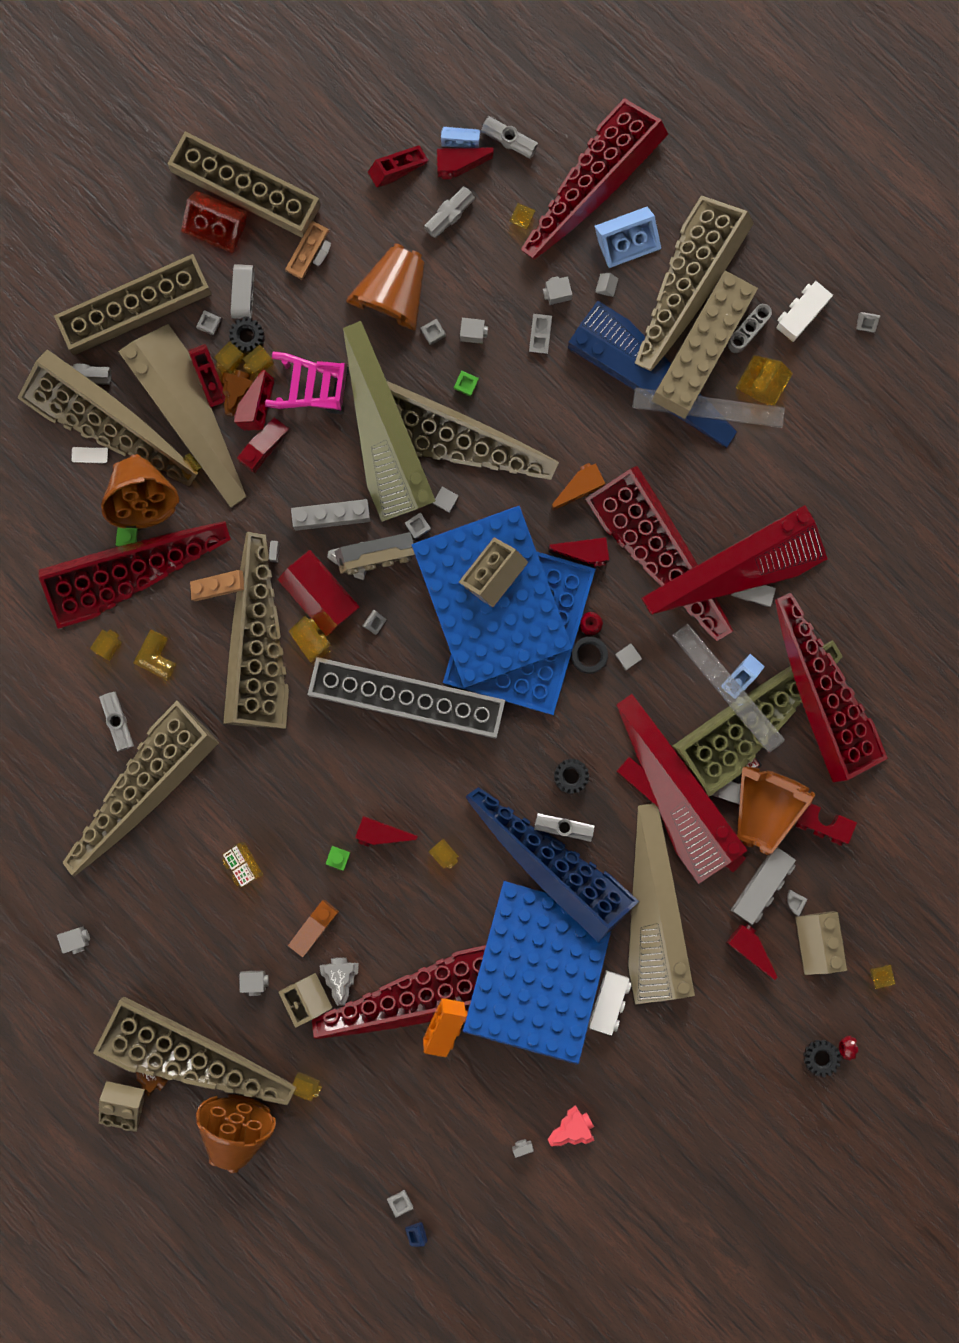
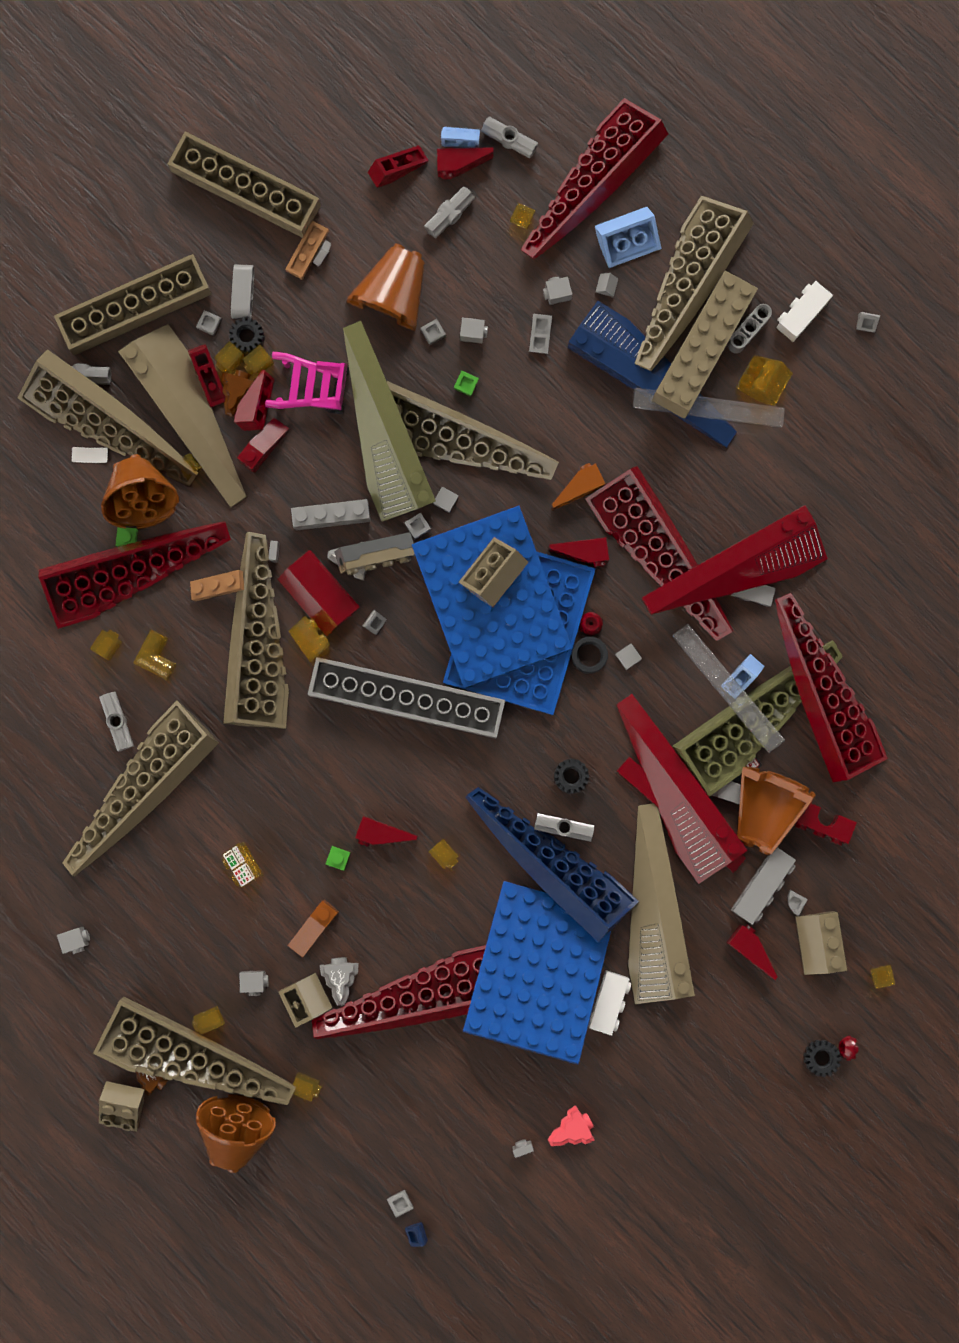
(208, 1020): none -> clear yellow brick
(213, 221): clear red slope -> none
(444, 1027): orange brick -> none

